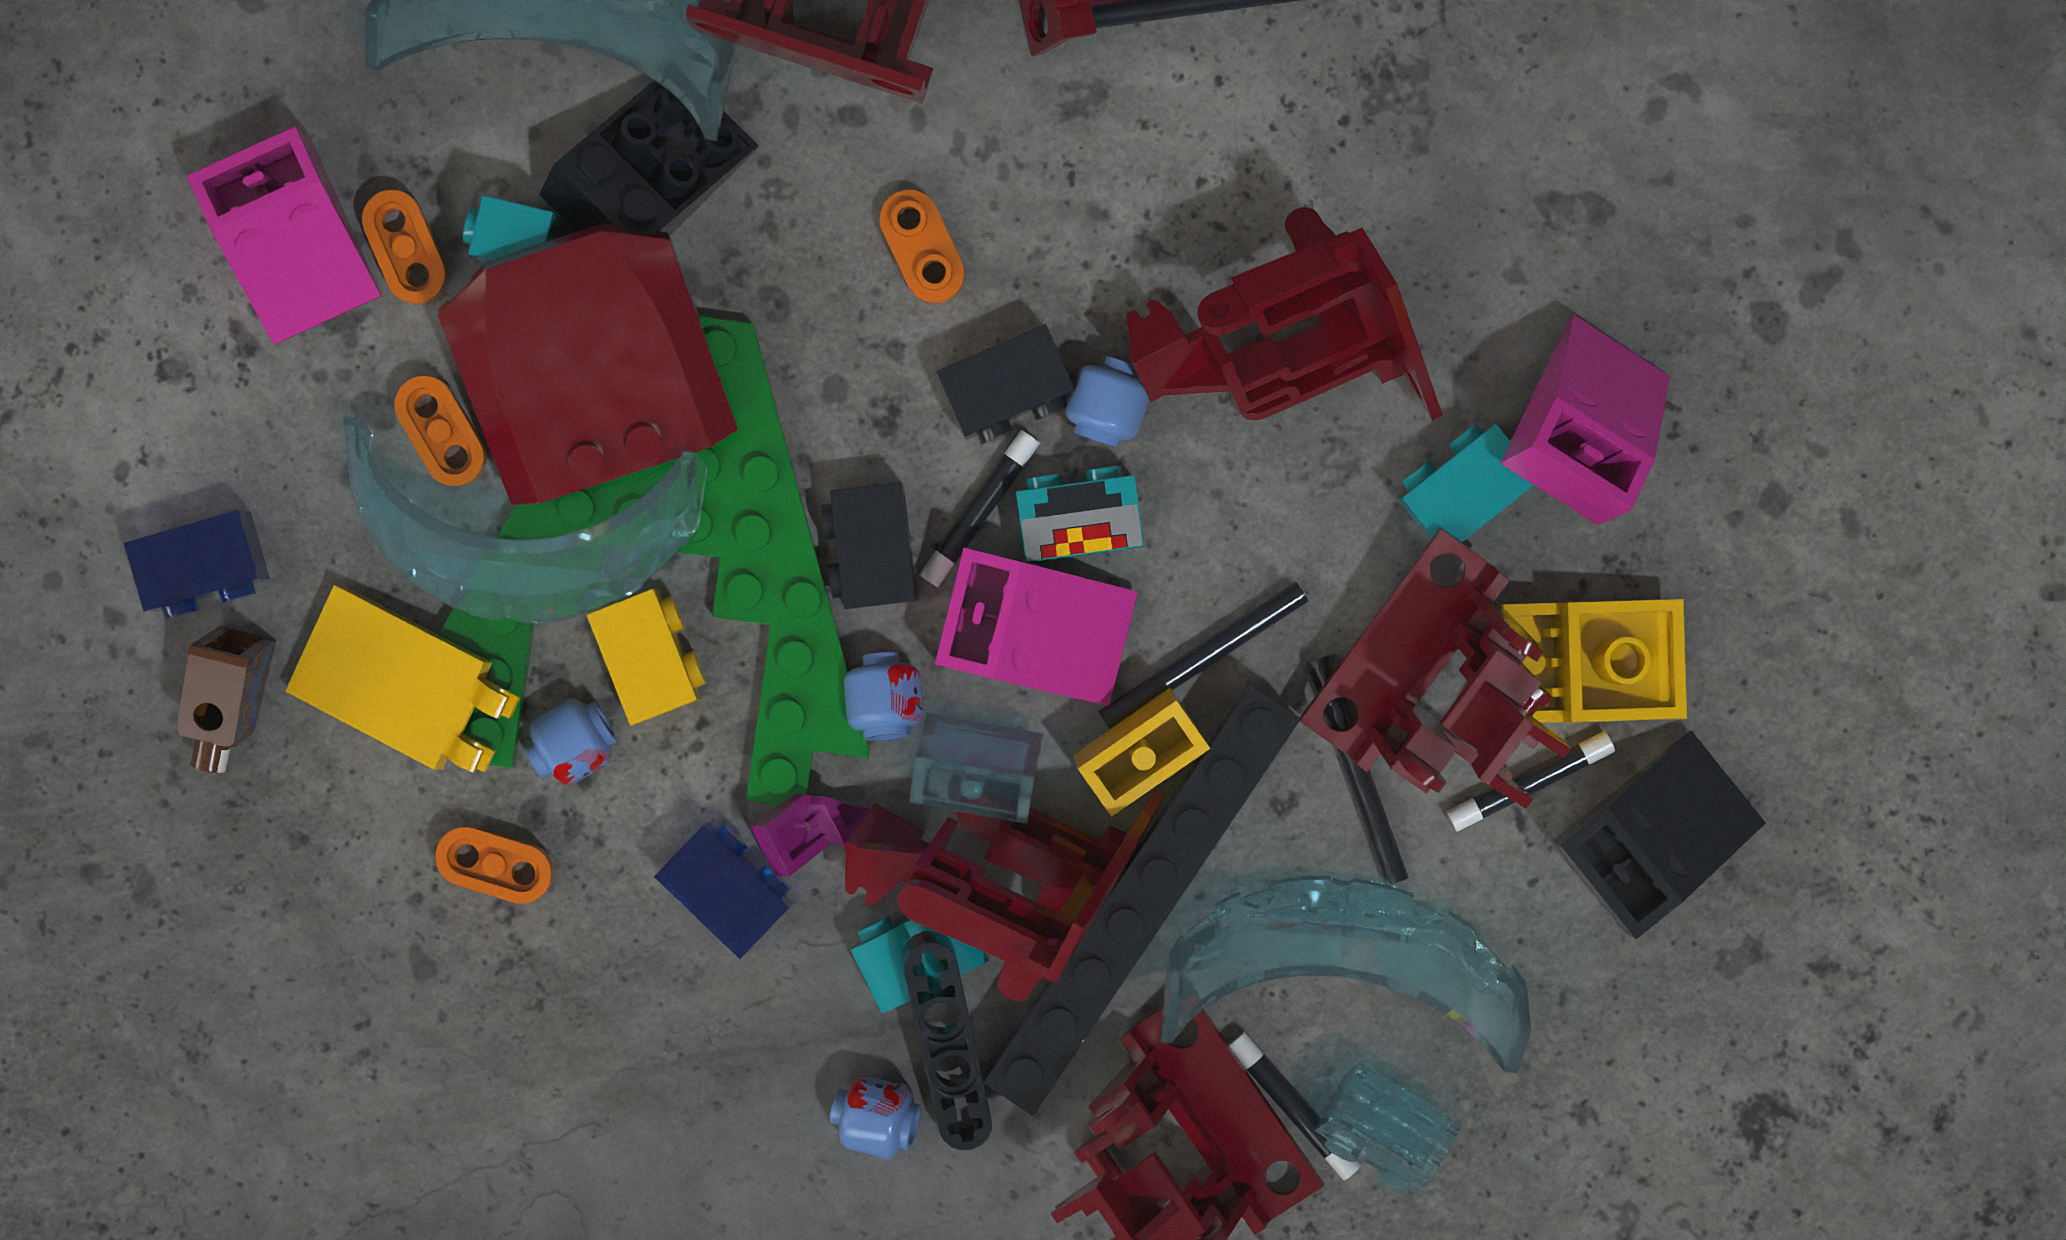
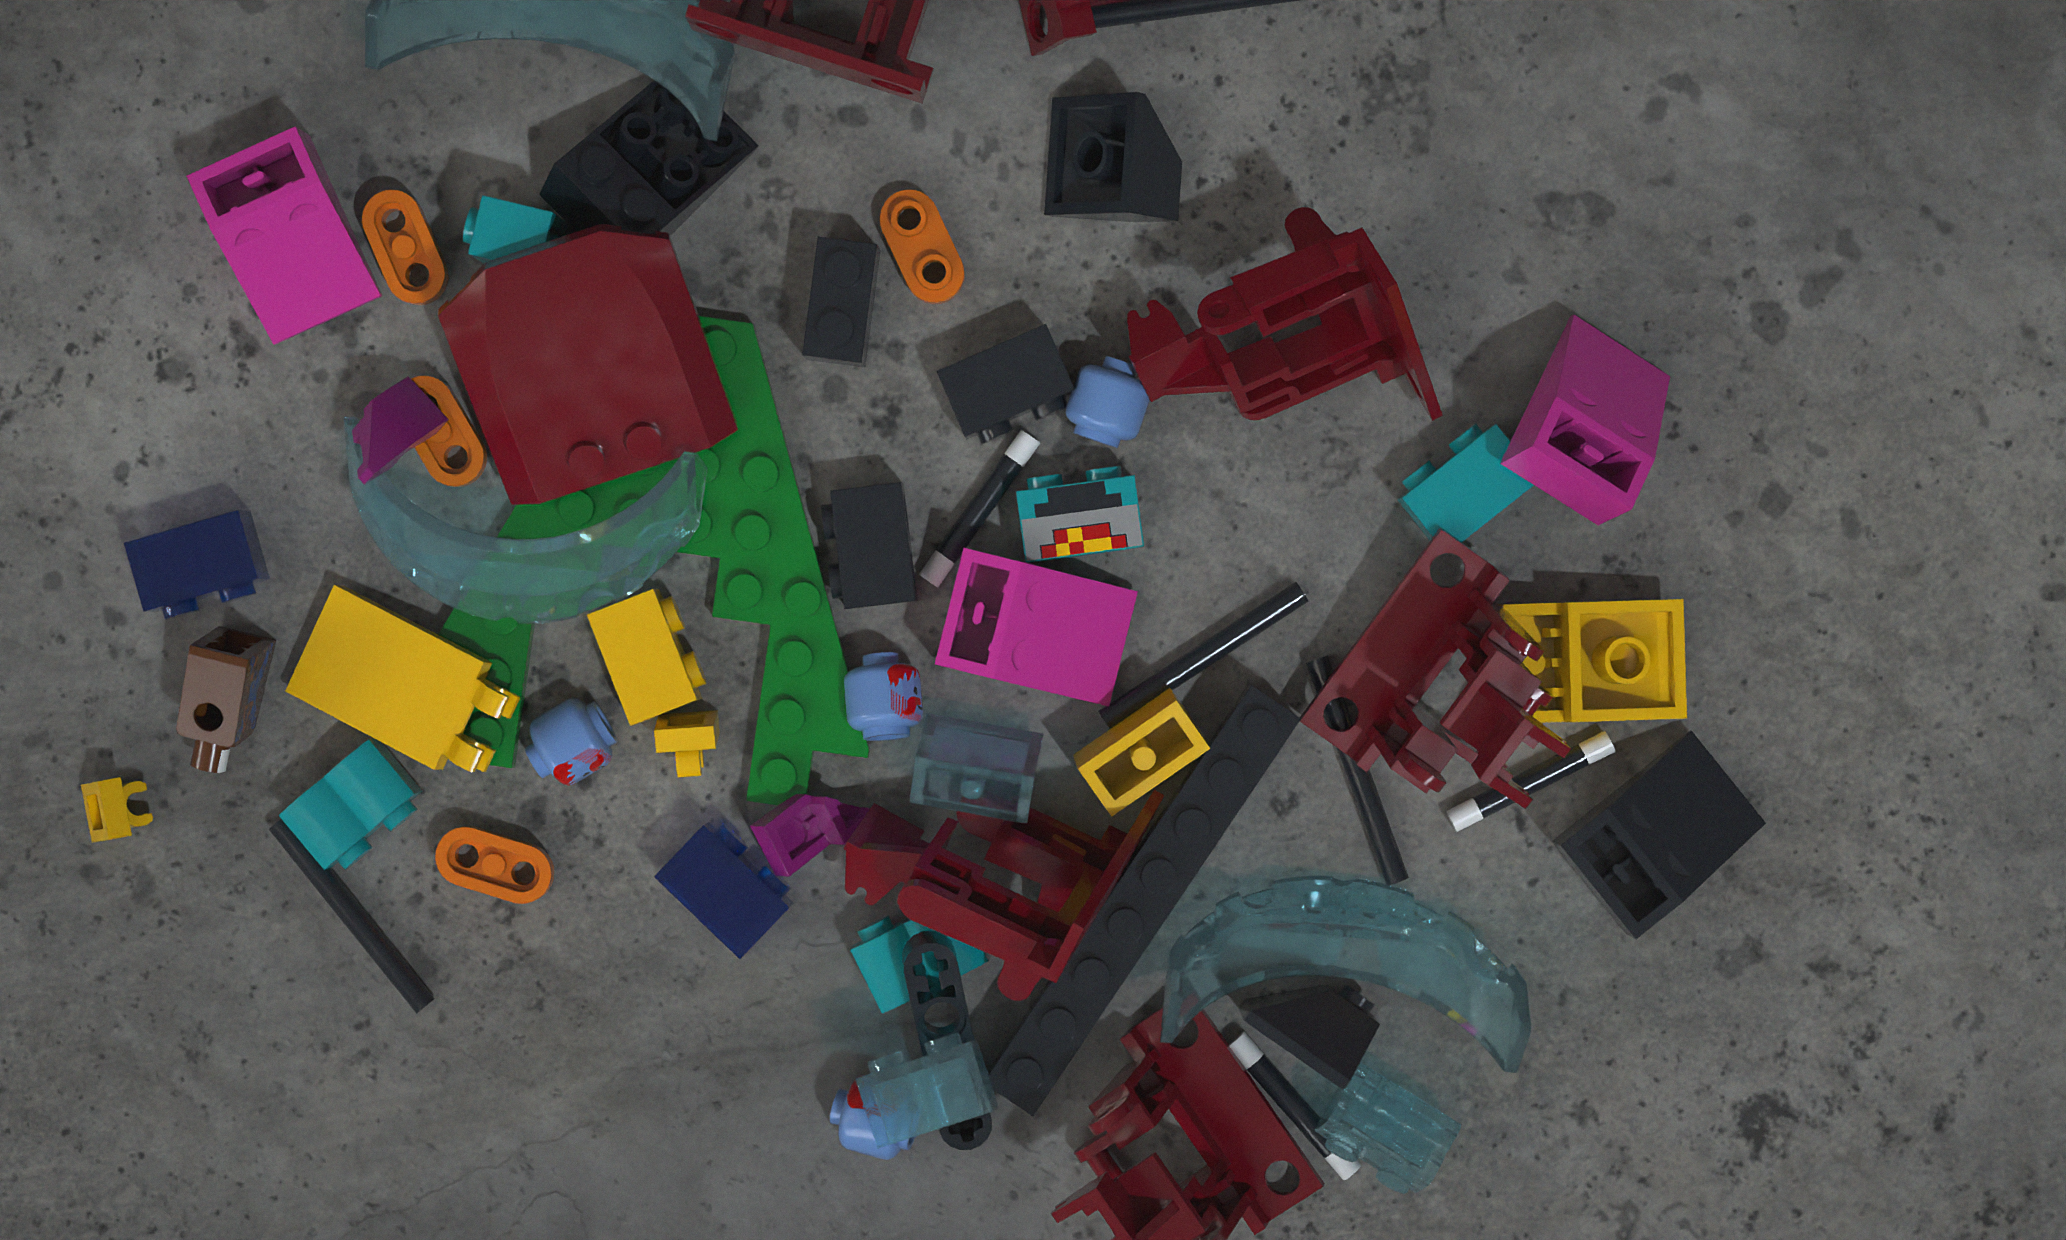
(108, 810): none -> yellow tile
(351, 805): none -> teal brick
(355, 920): none -> black bar
(394, 425): none -> magenta slope
(687, 736): none -> yellow tile
(841, 301): none -> black brick
(926, 1091): none -> clear light blue brick
(1111, 160): none -> black slope
(1317, 1027): none -> black slope

